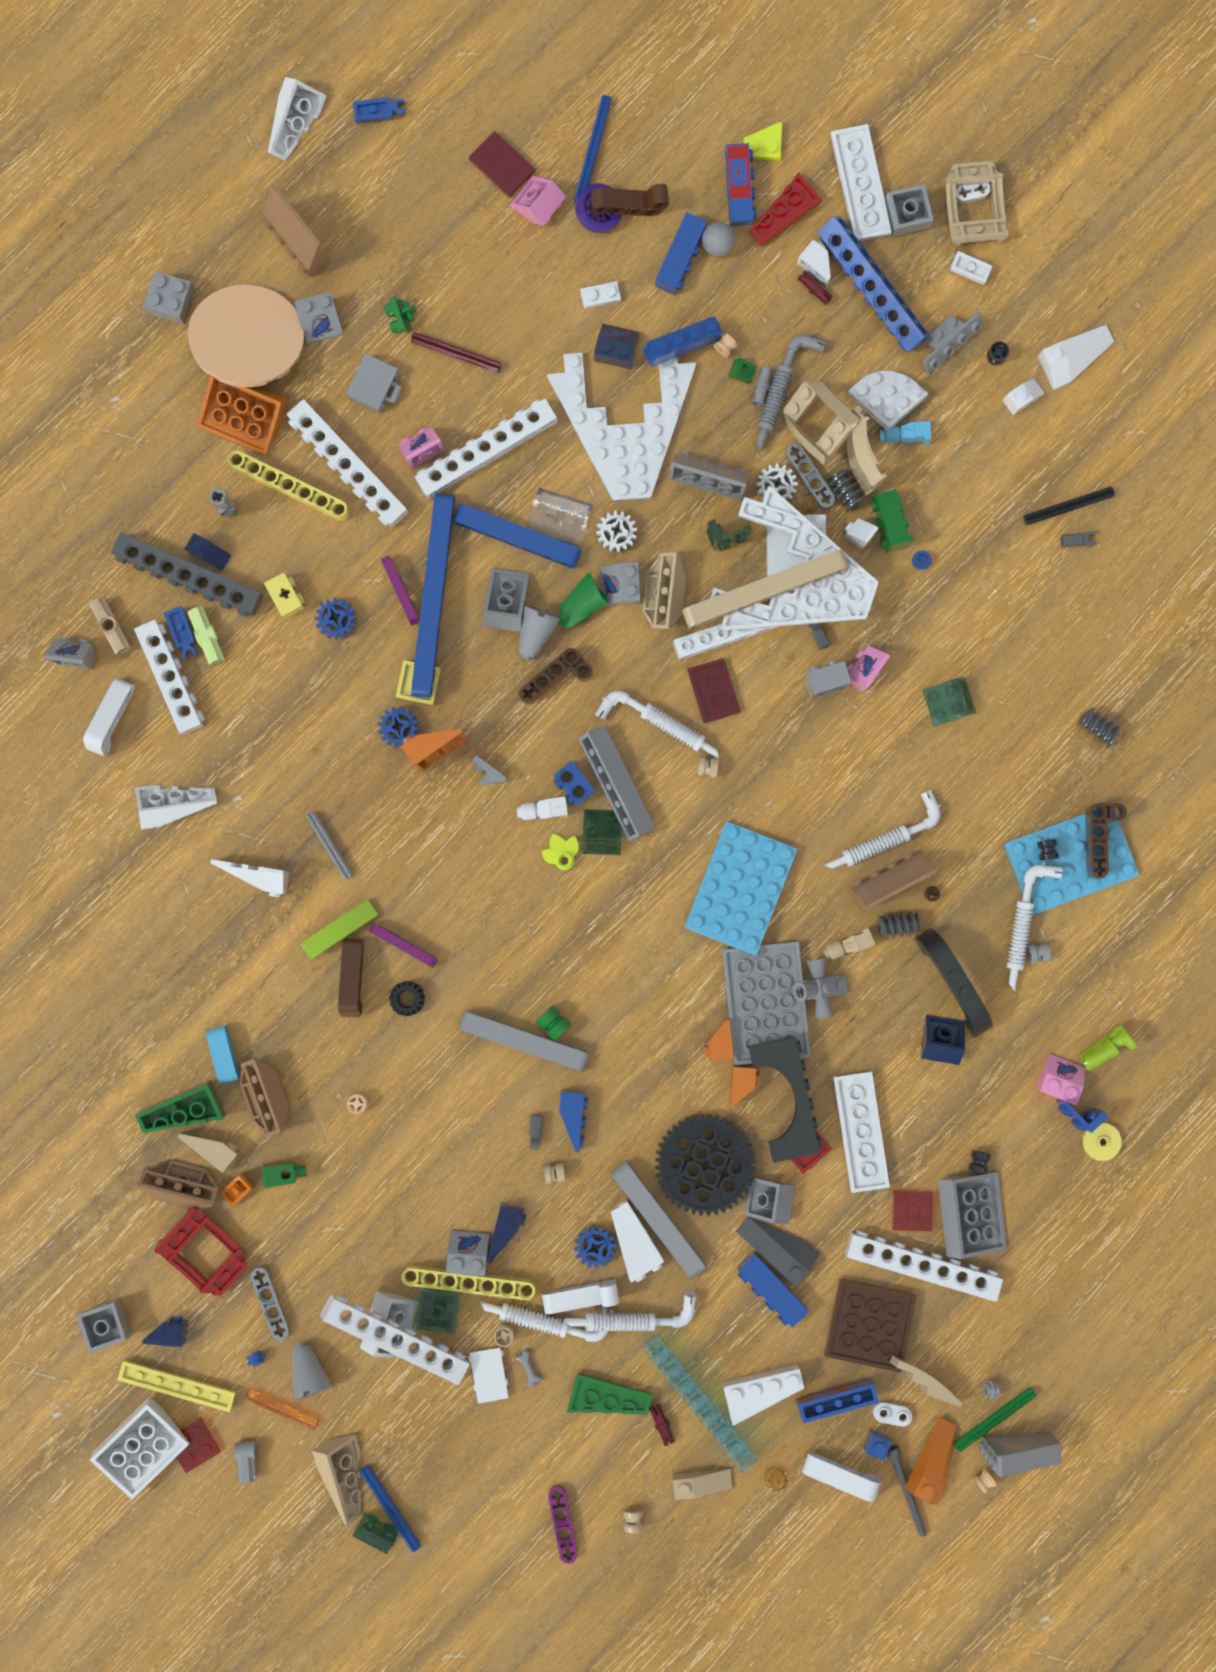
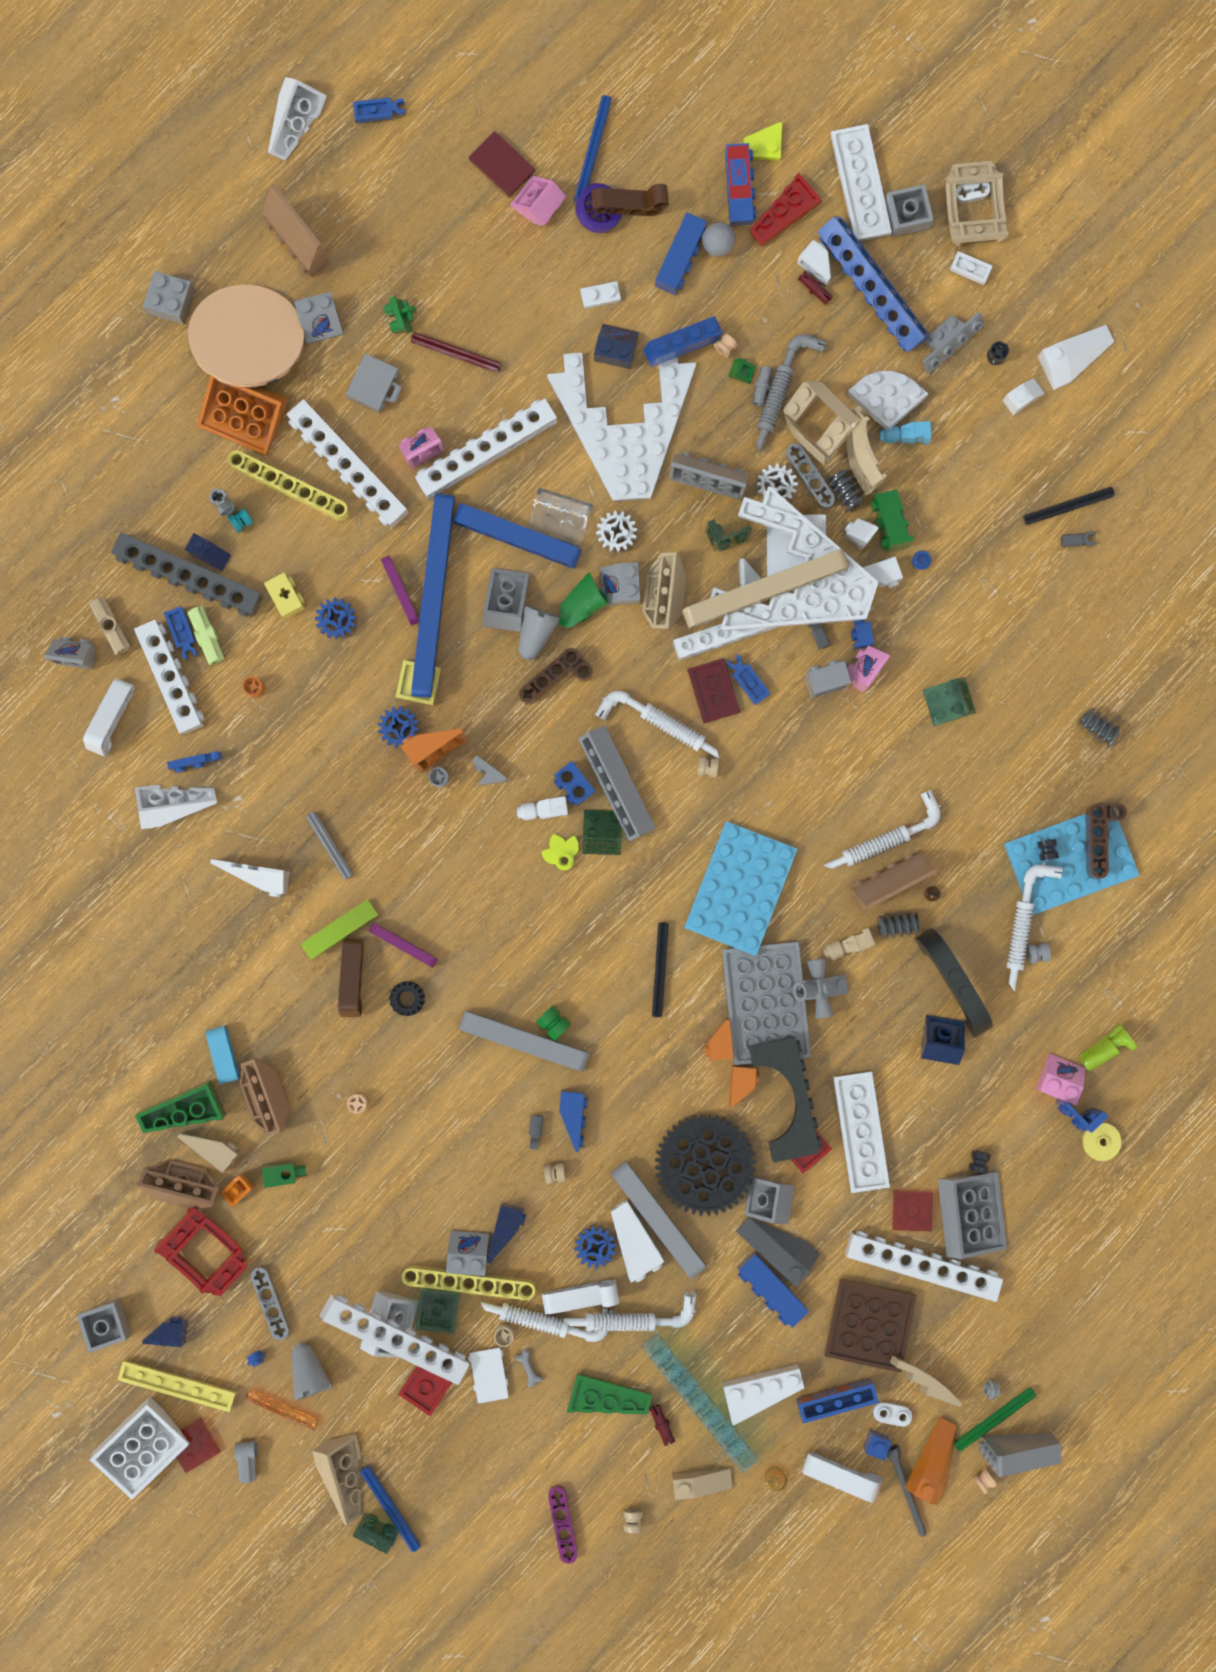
(194, 761): none -> blue plate
(240, 520): none -> teal wheel
(249, 686): none -> orange wheel
(424, 1390): none -> red plate
(436, 776): none -> light grey wheel
(660, 967): none -> black axle
(746, 573): none -> white slope
(749, 681): none -> blue plate
(862, 634): none -> blue brick
(886, 572): none -> white slope

